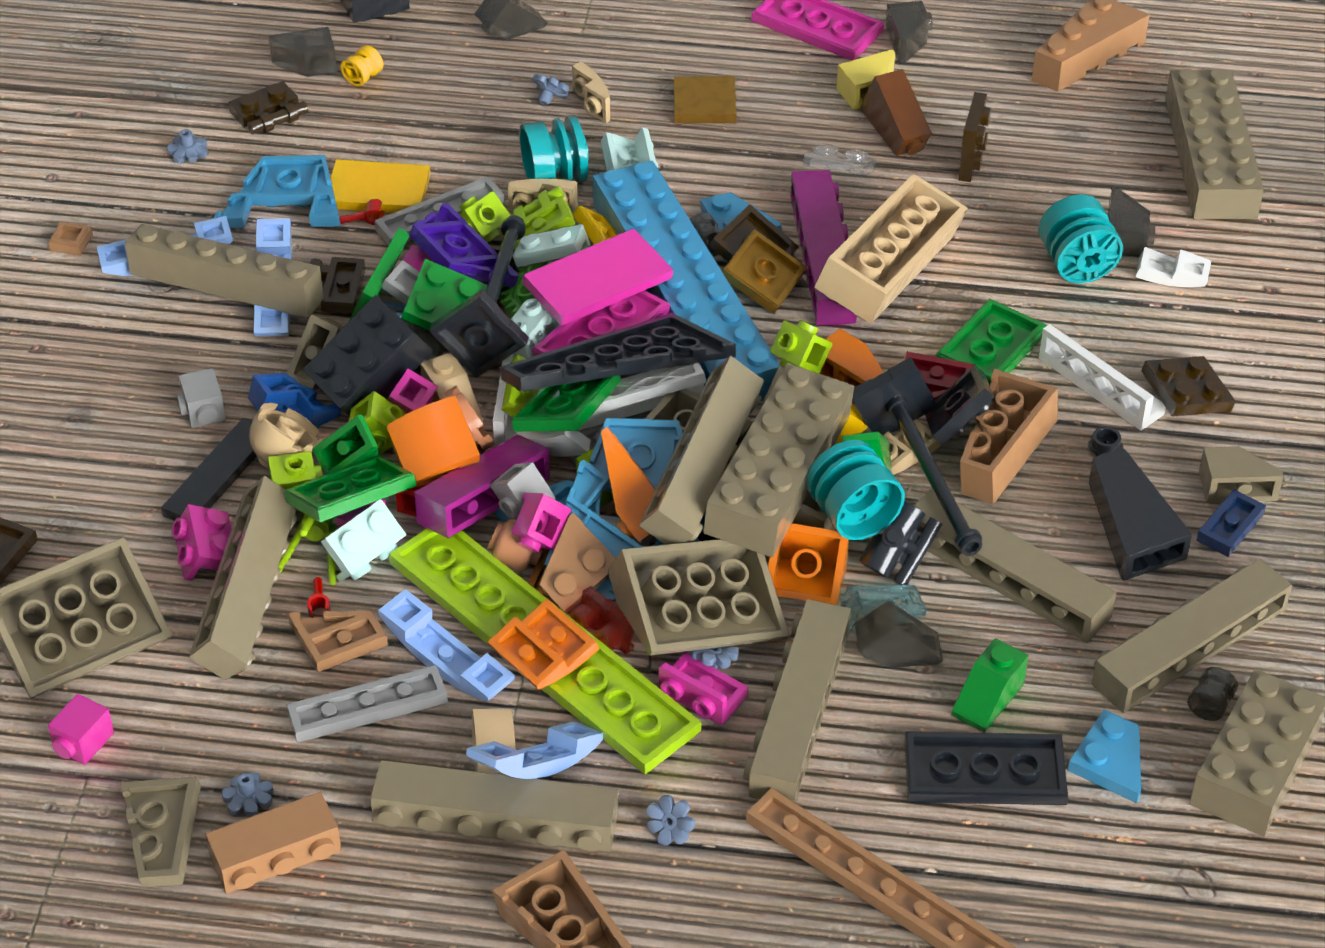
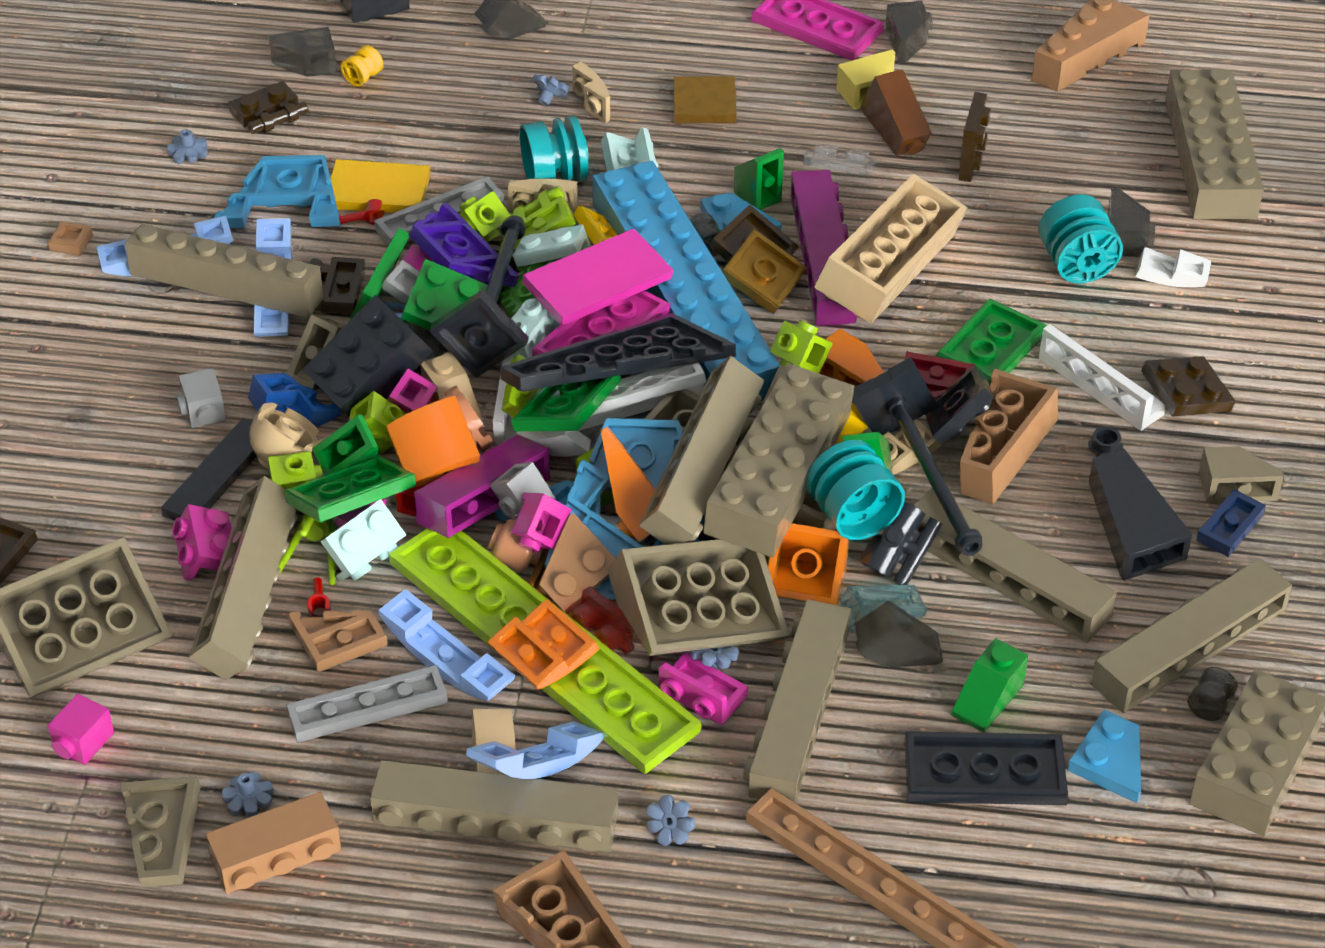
(760, 179): none -> green slope

